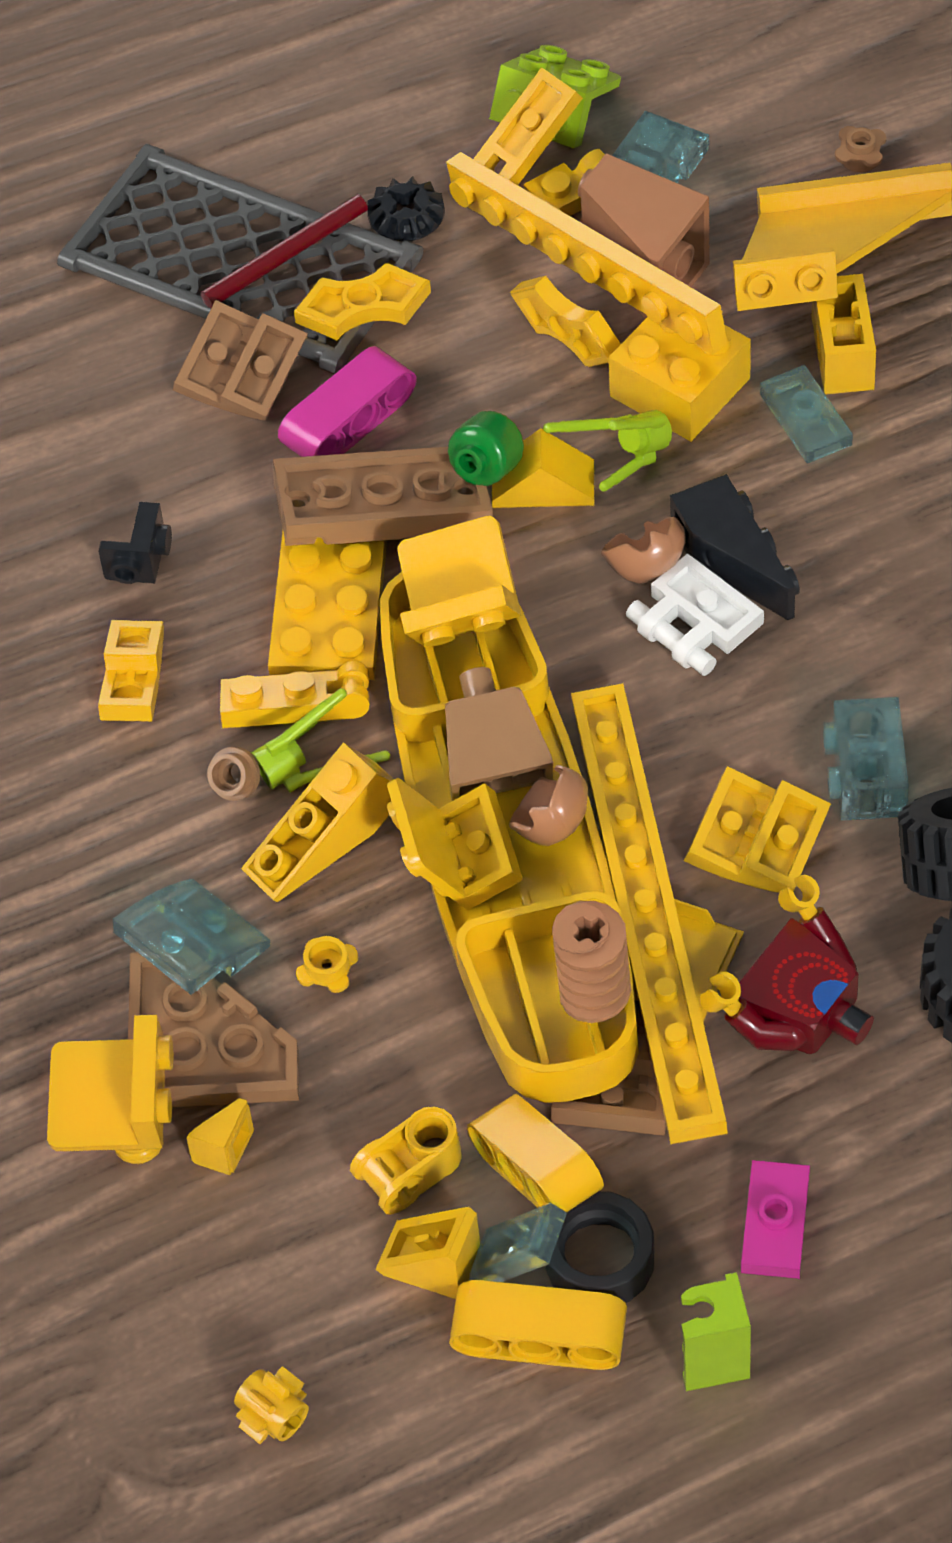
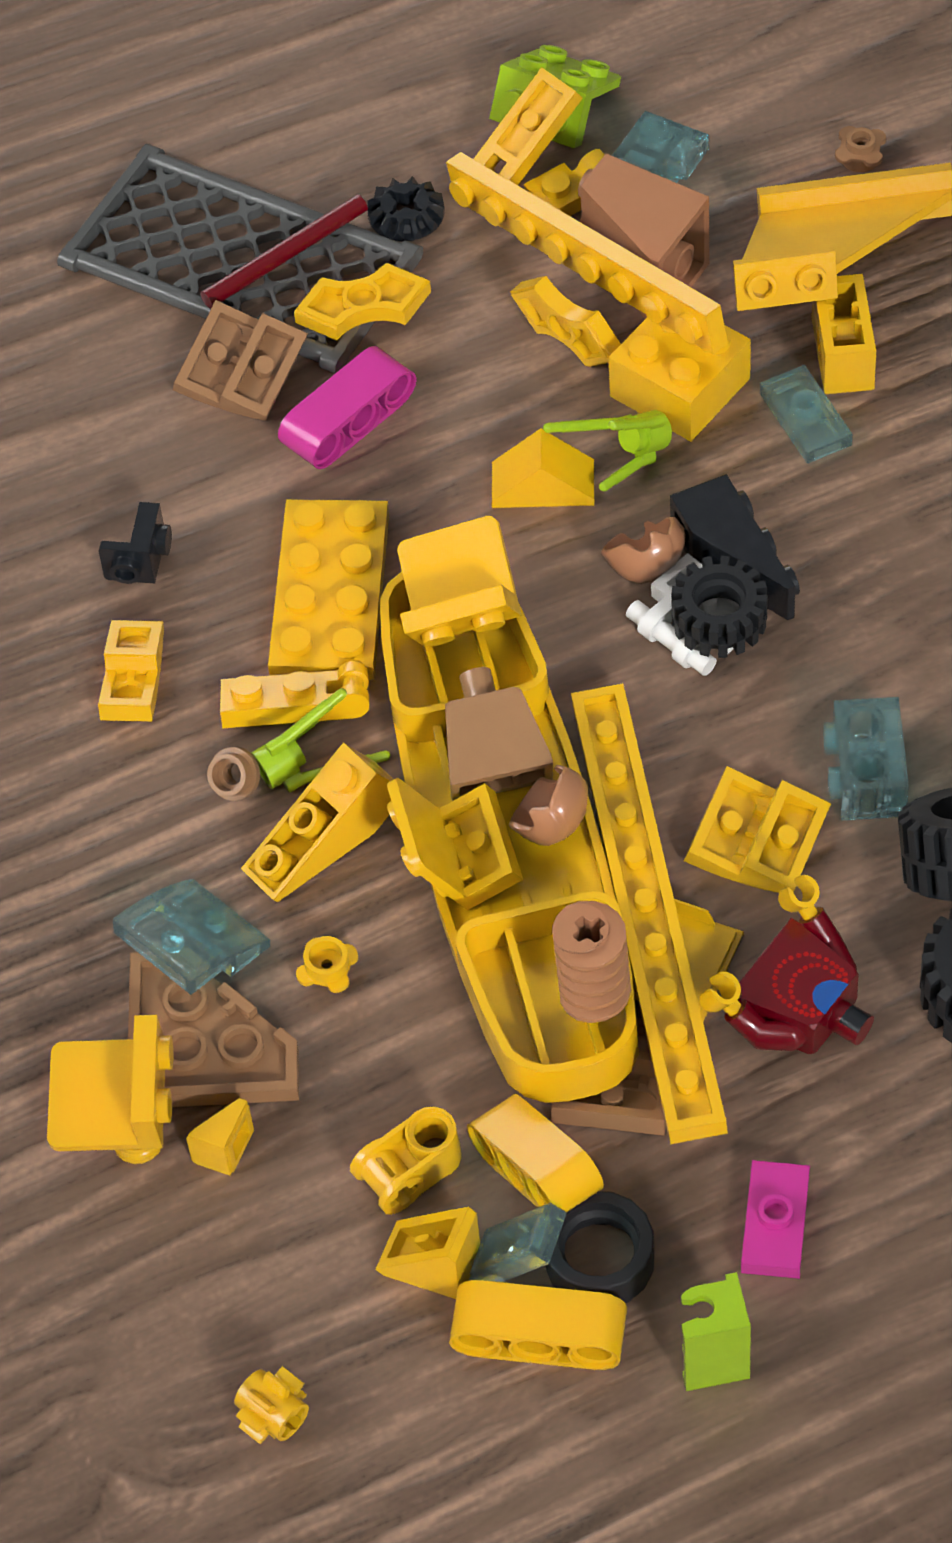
(373, 496): medium nougat piece -> none
(488, 445): green head -> none
(719, 630): none -> black tyre

